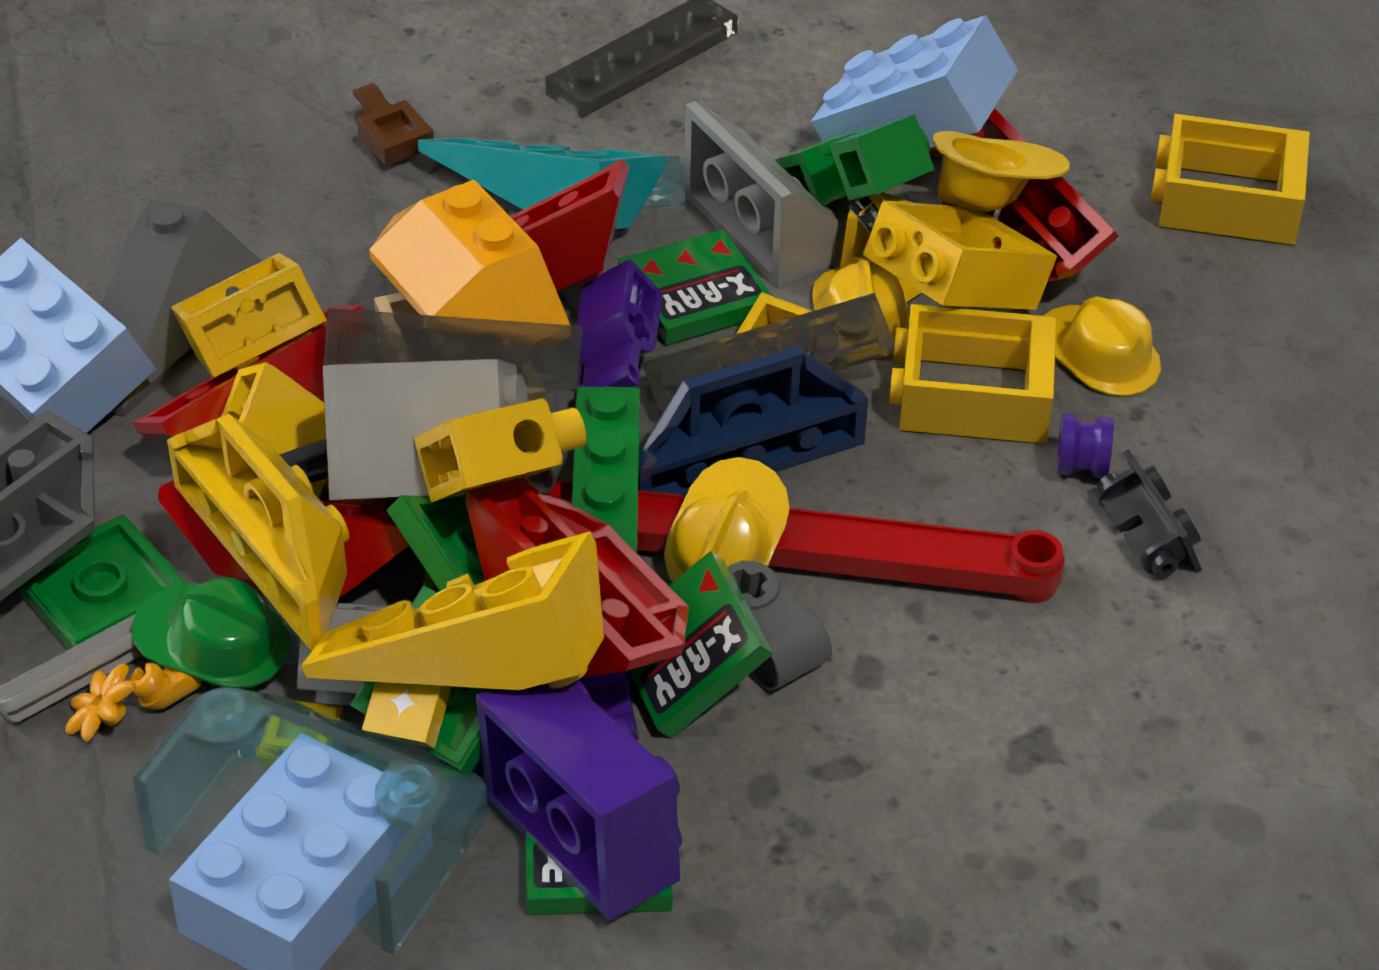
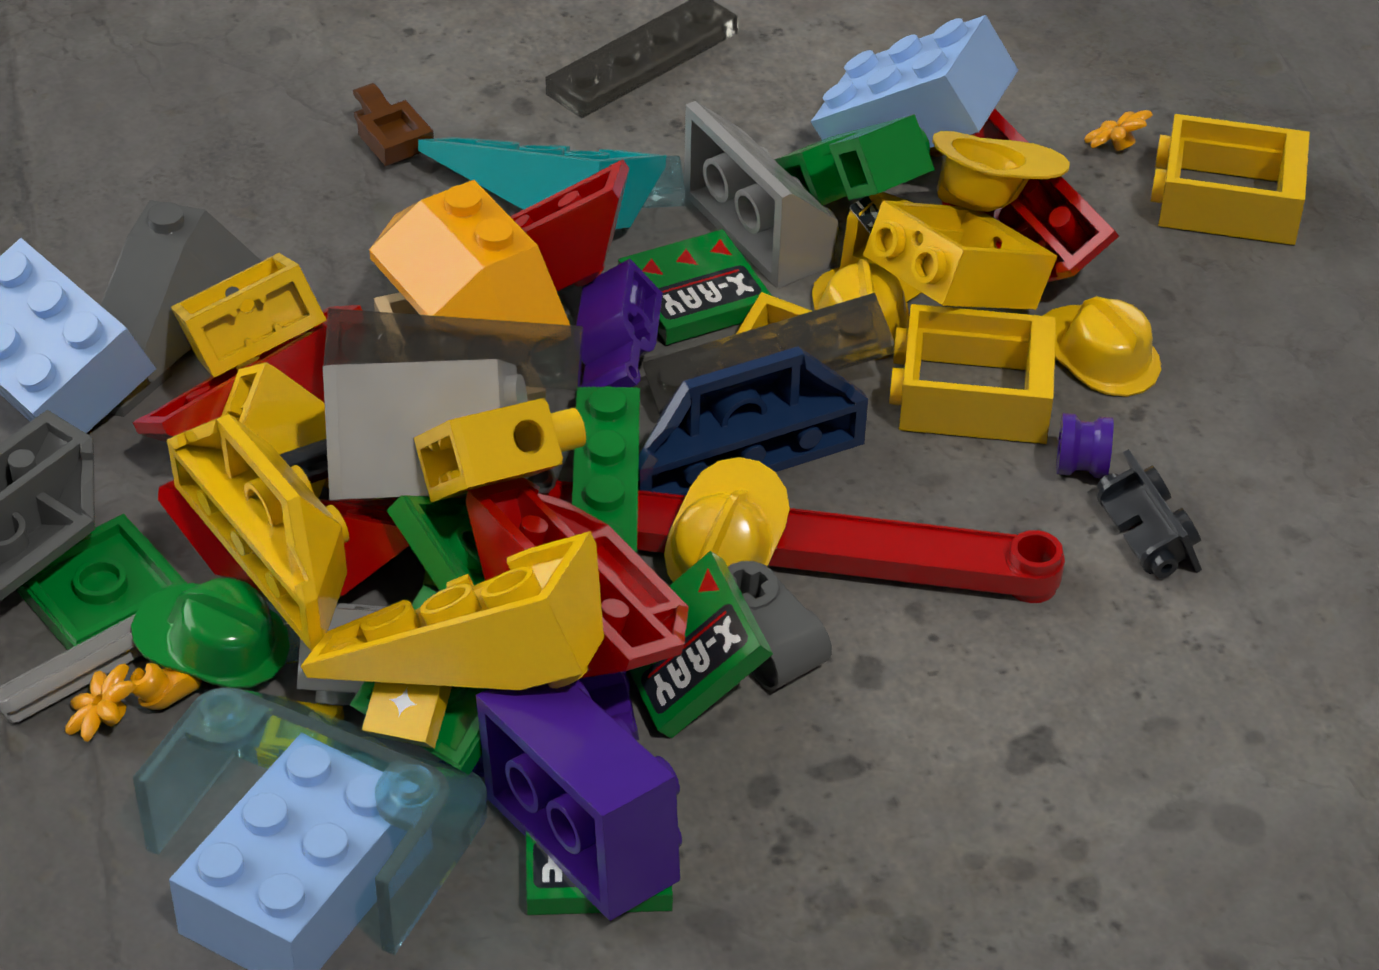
(1120, 131): none -> light orange plant

